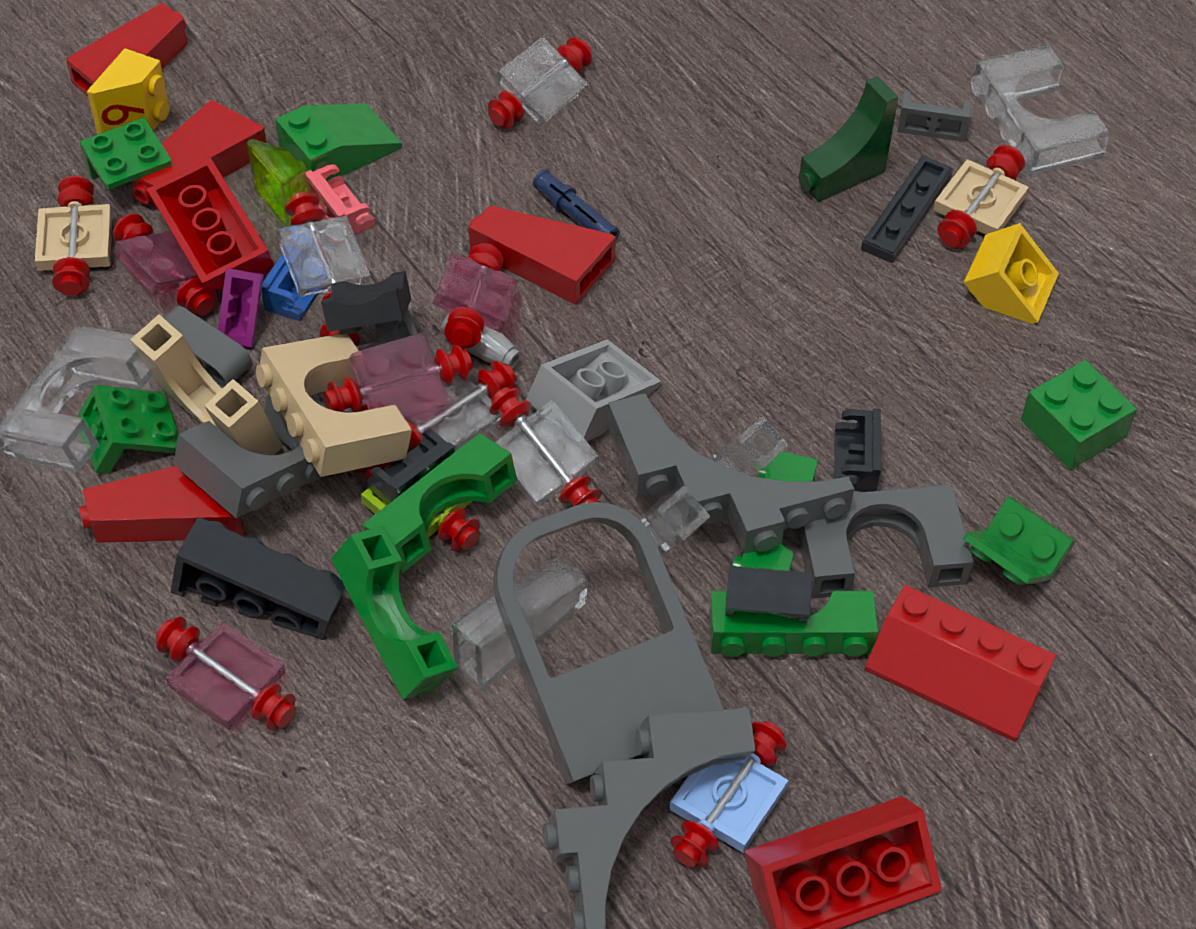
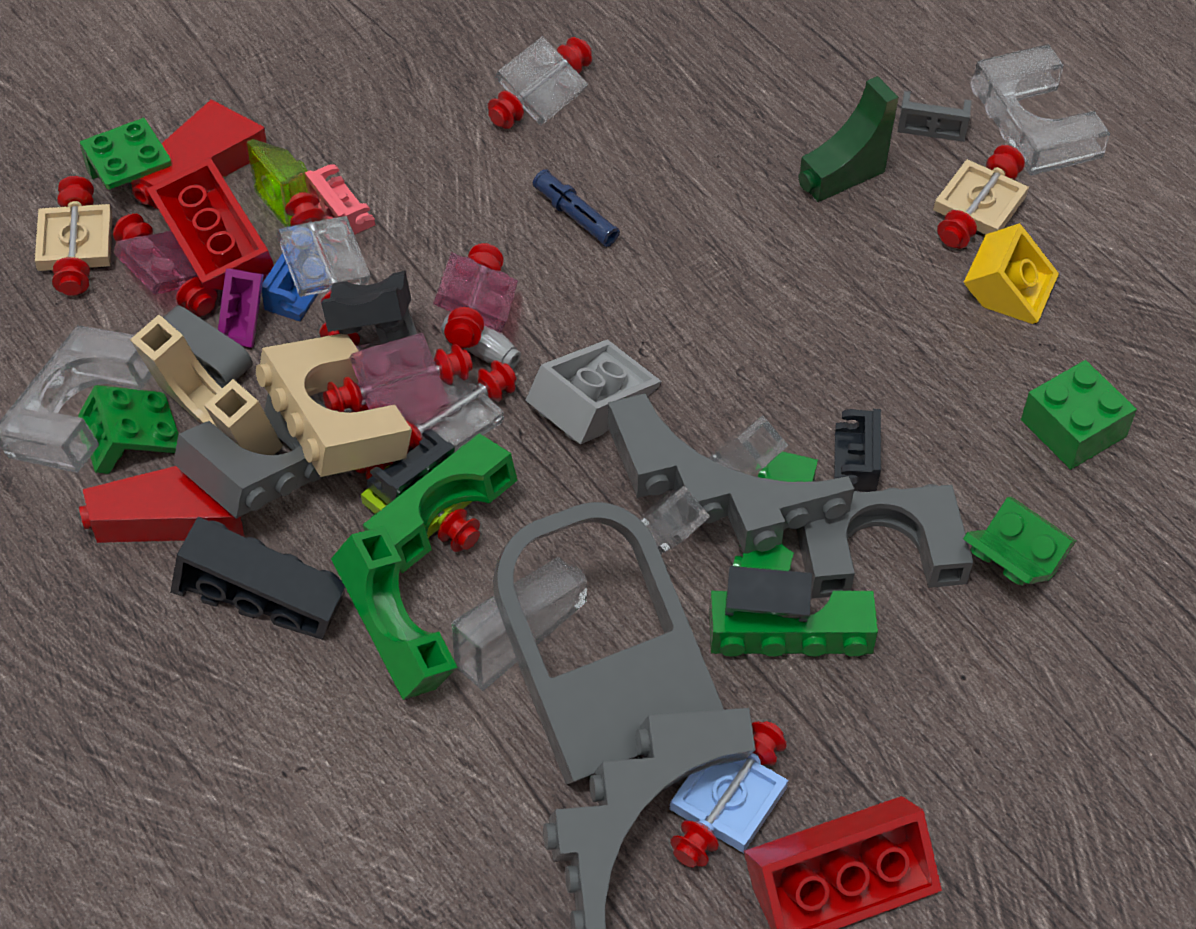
(129, 91): yellow slope -> none
(155, 34): red slope -> none
(225, 674): clear pink plate -> none
(335, 135): green slope -> none
(545, 450): clear plate -> none
(546, 251): red slope -> none
(906, 209): black tile -> none
(960, 662): red slope -> none

